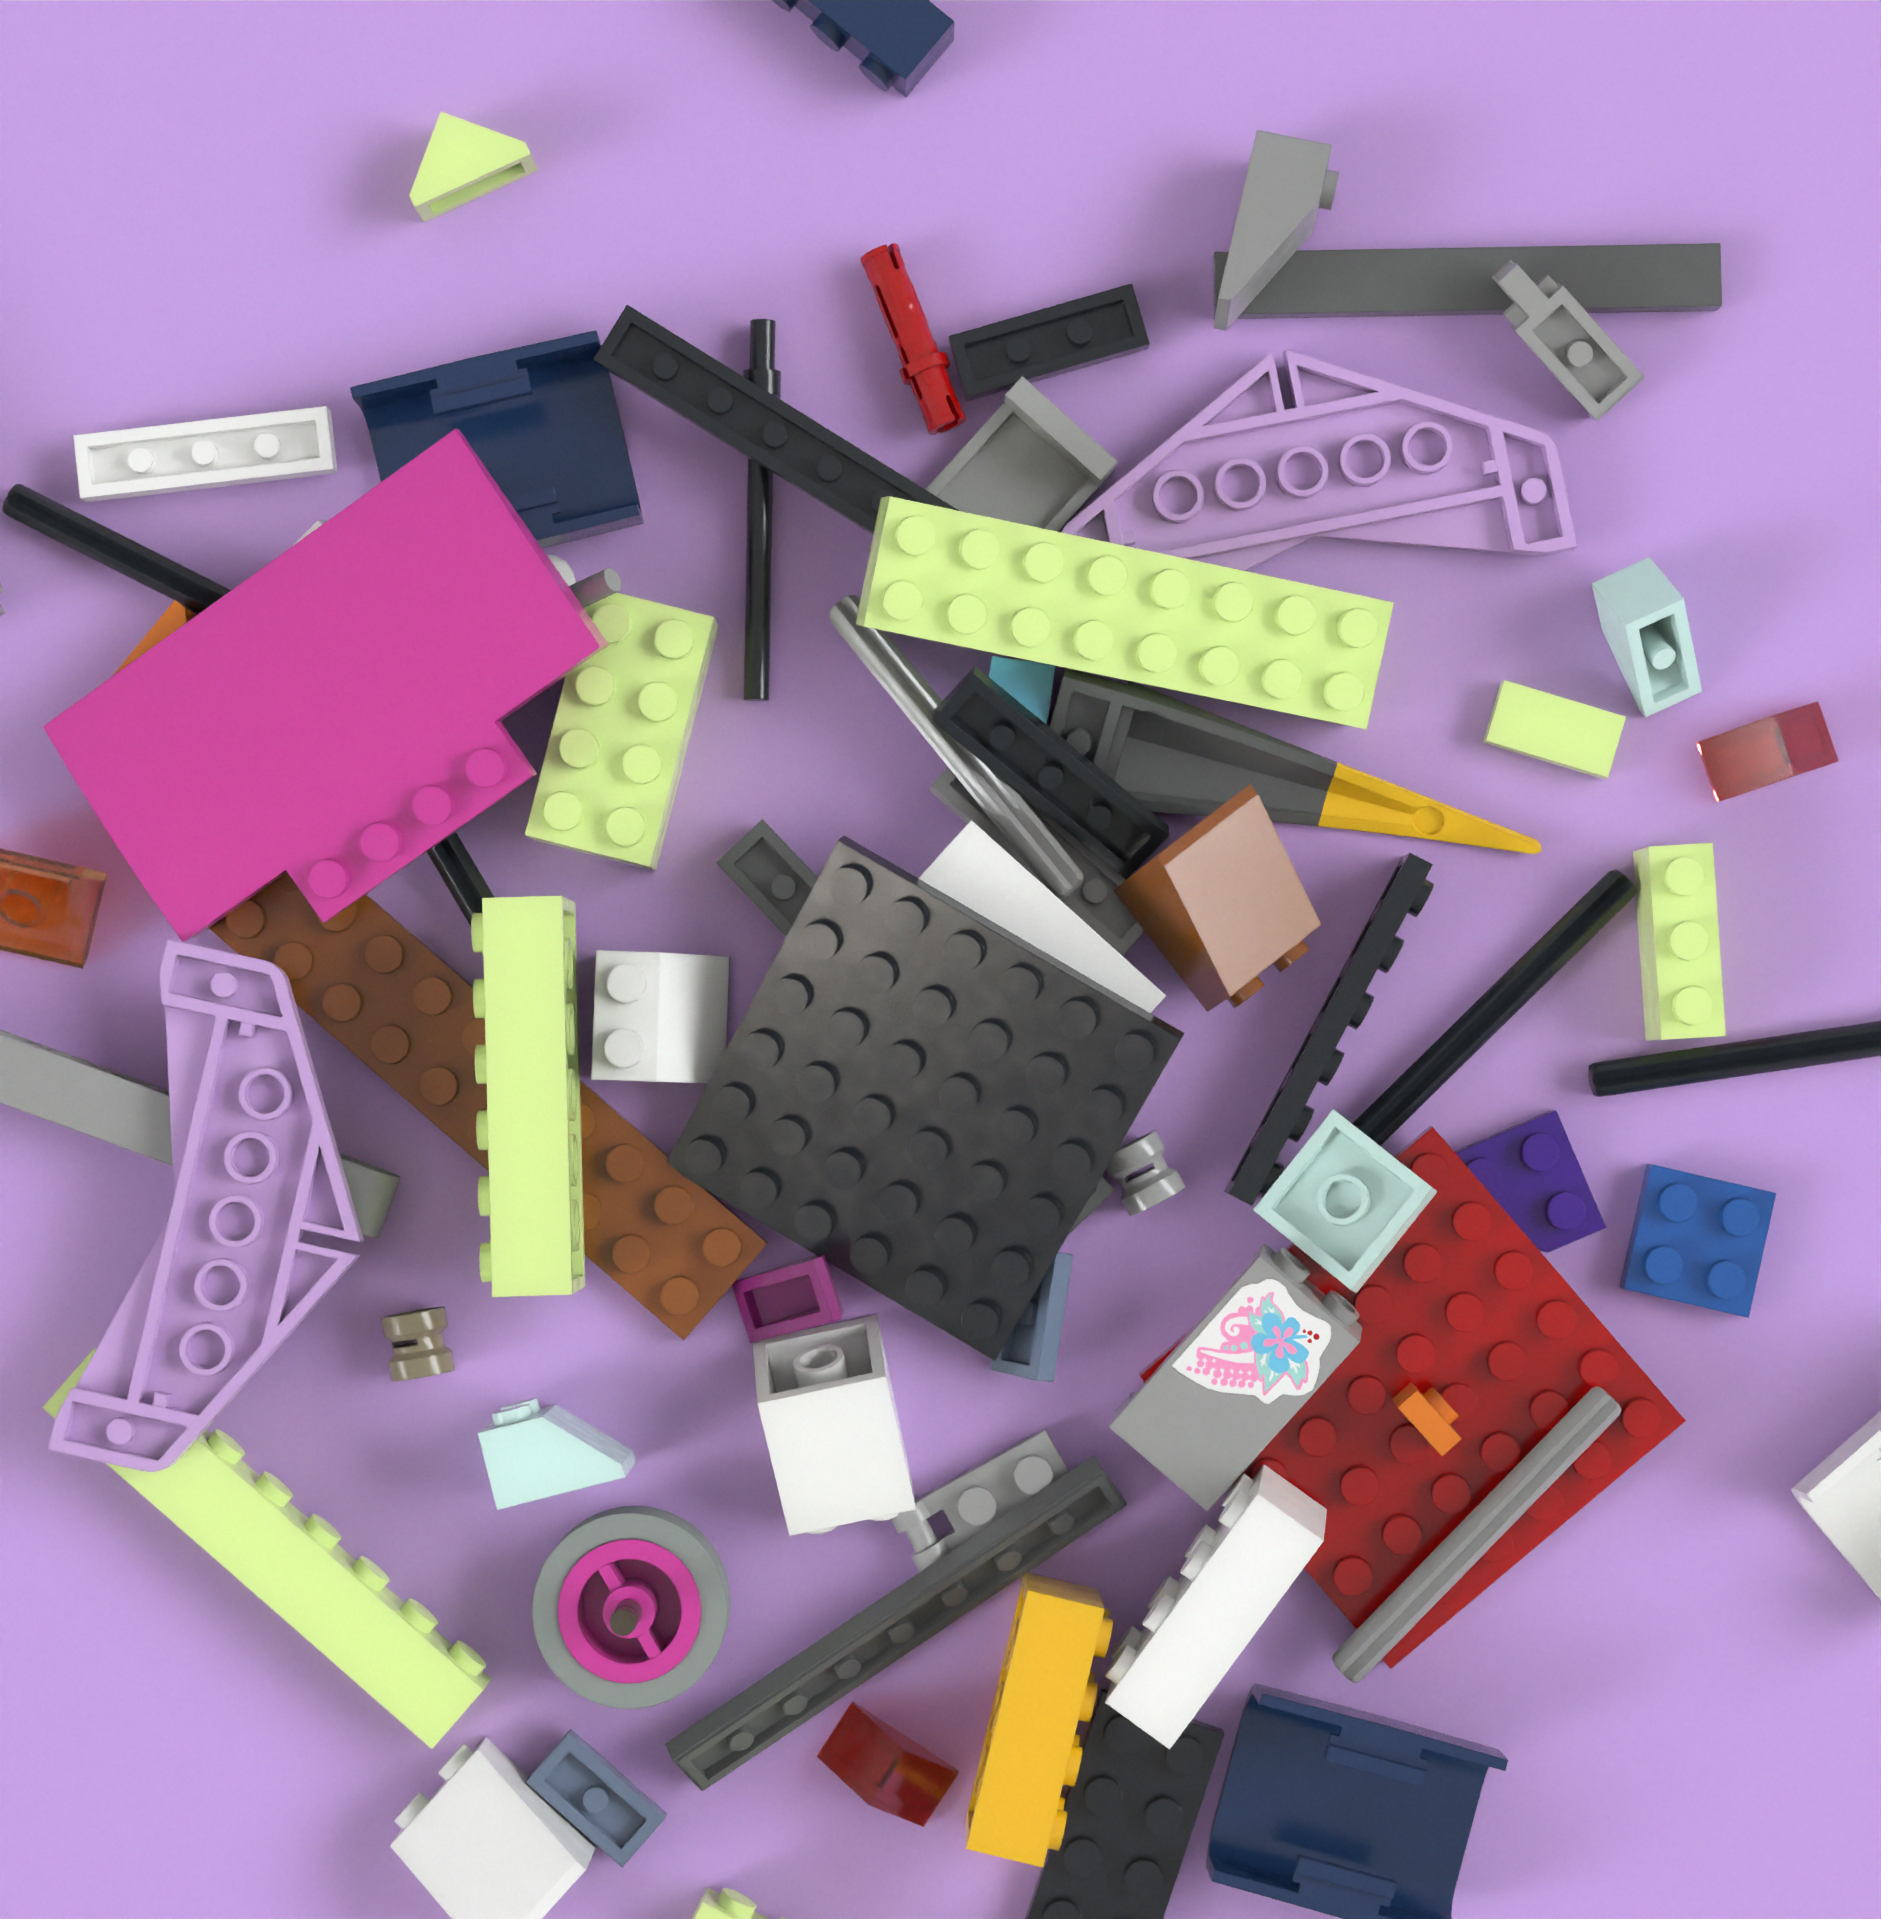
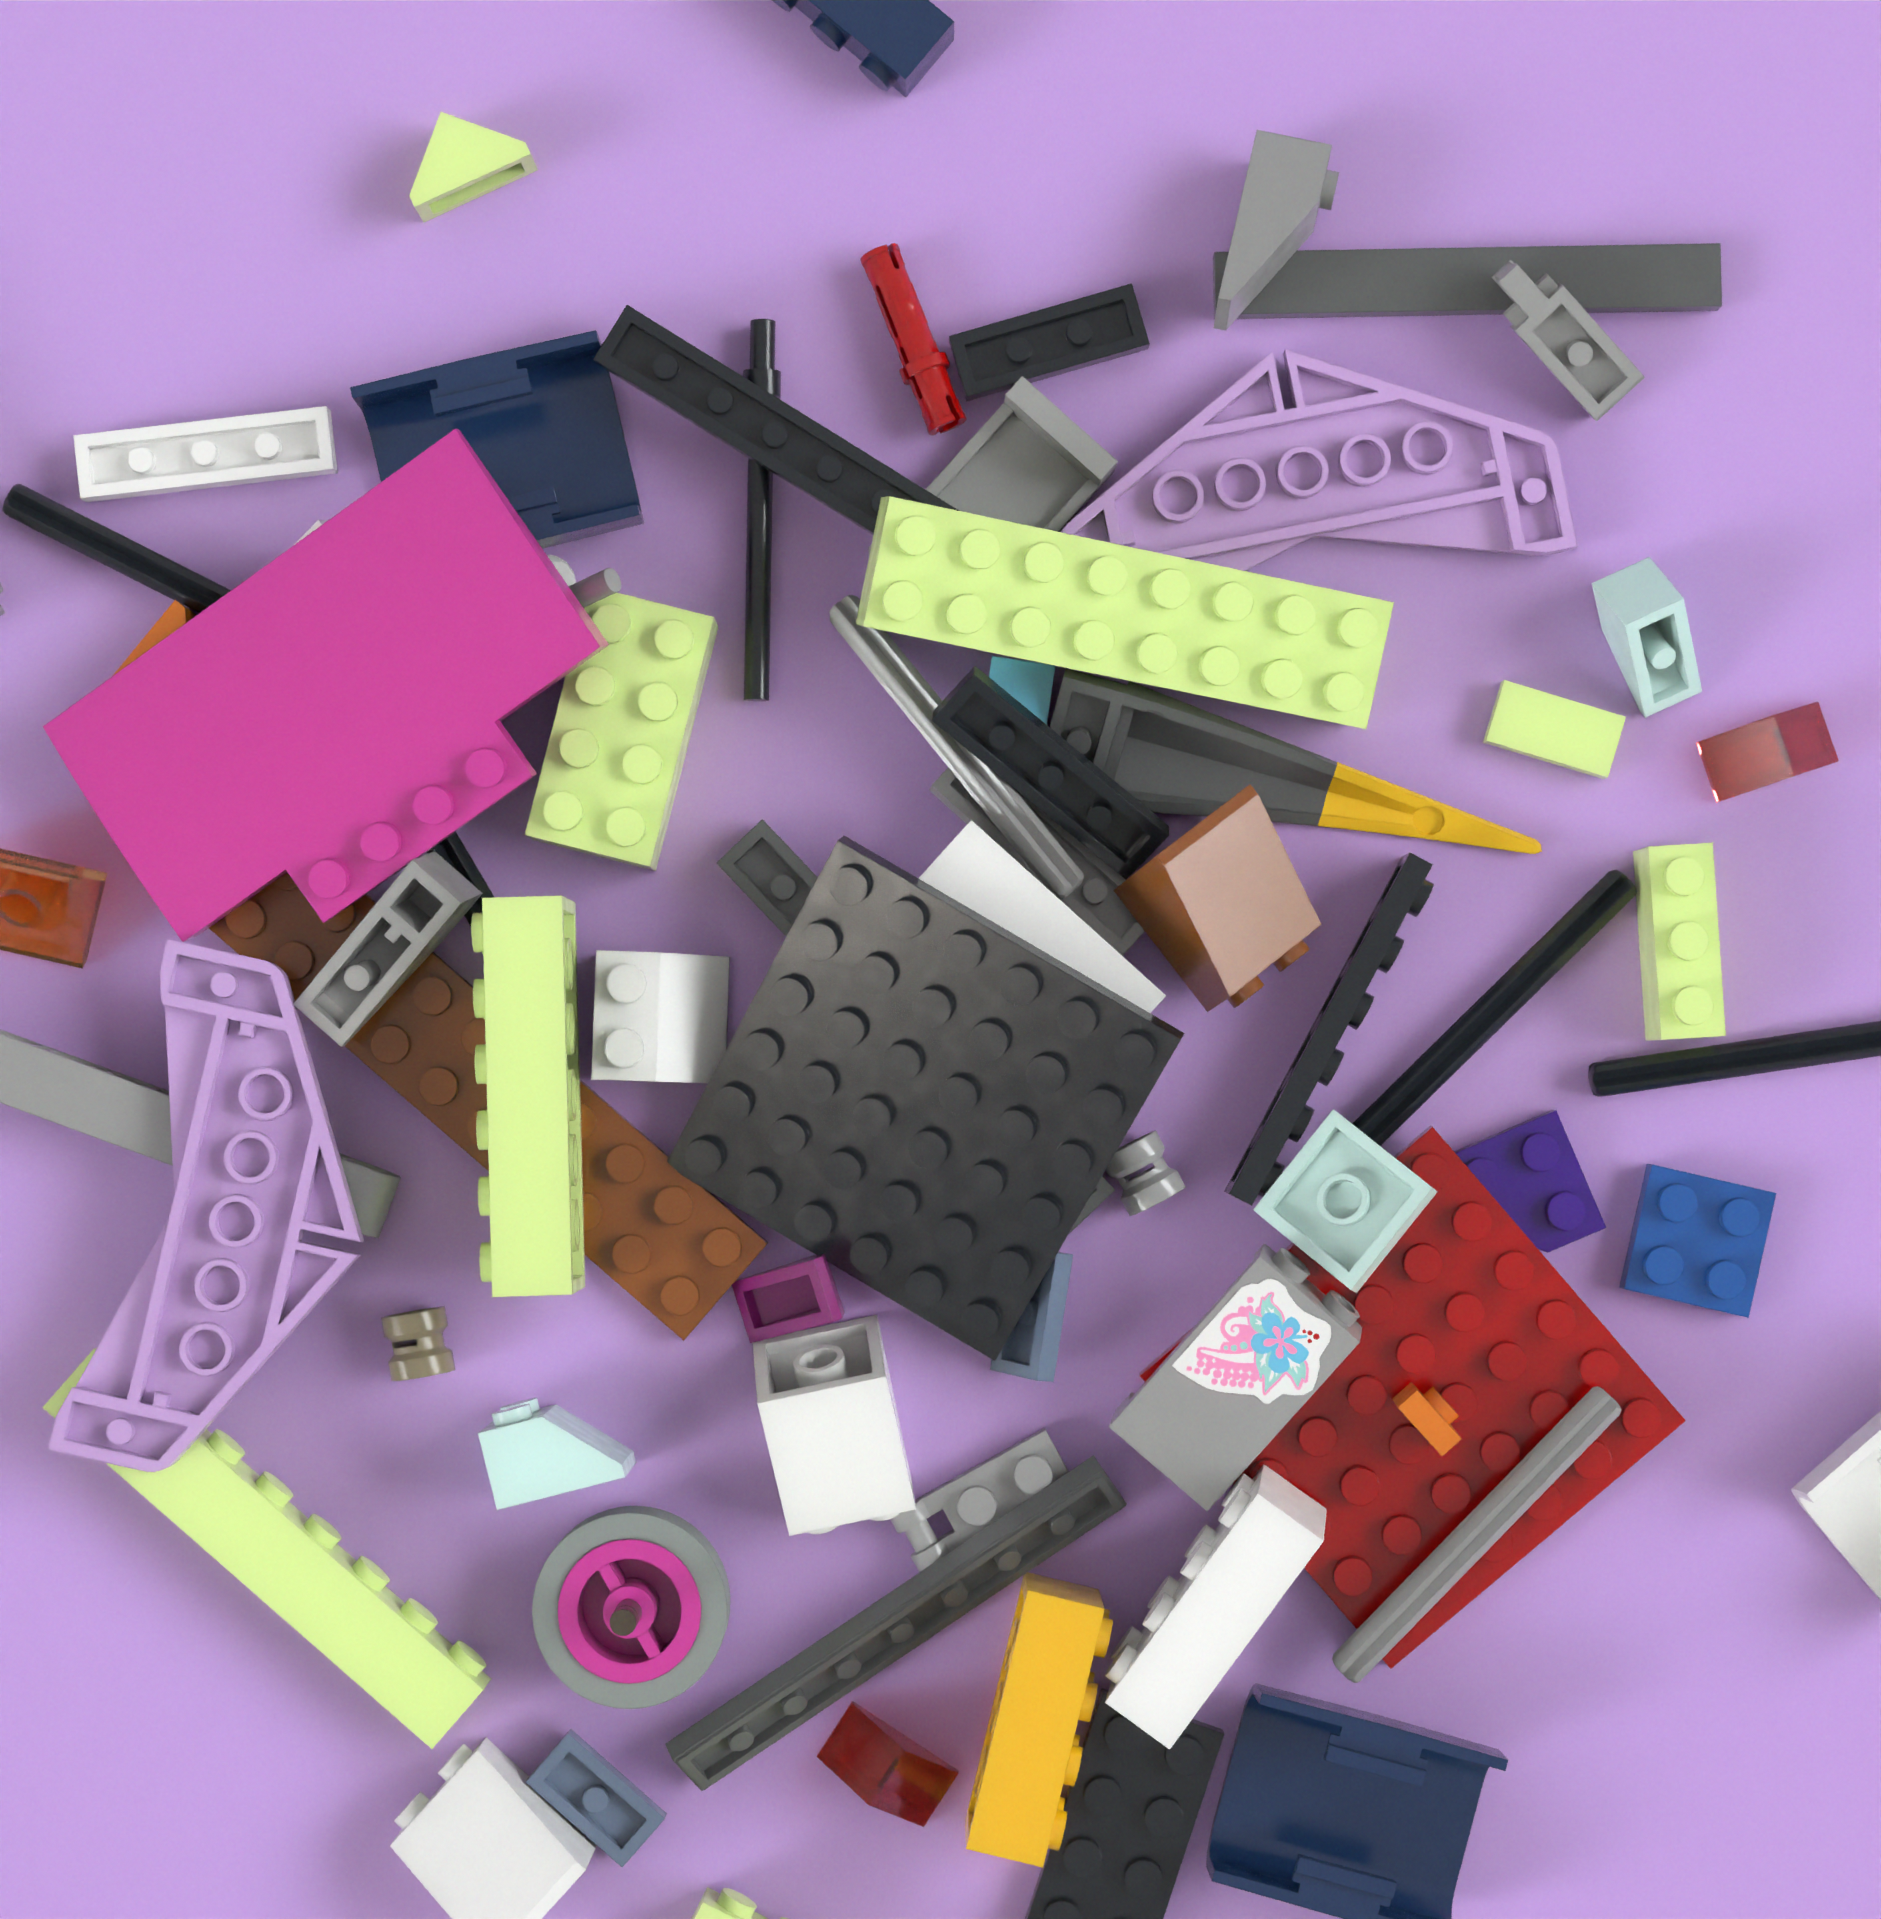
(387, 946): none -> light grey slope

